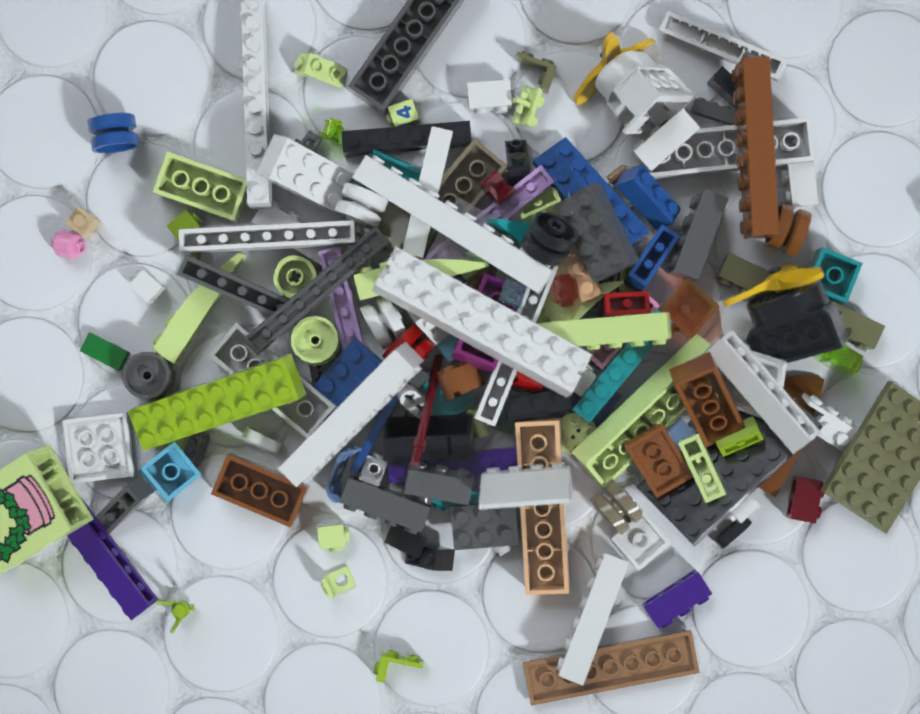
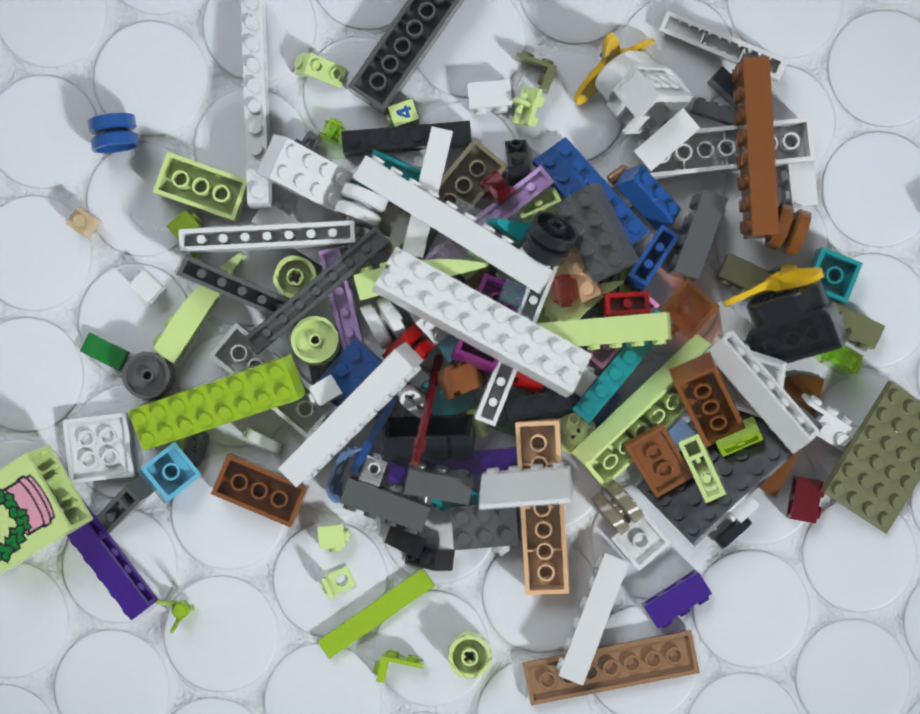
(68, 244): bright pink head -> none
(324, 391): none -> white brick
(376, 613): none -> lime tile
(469, 667): none -> yellowish green brick

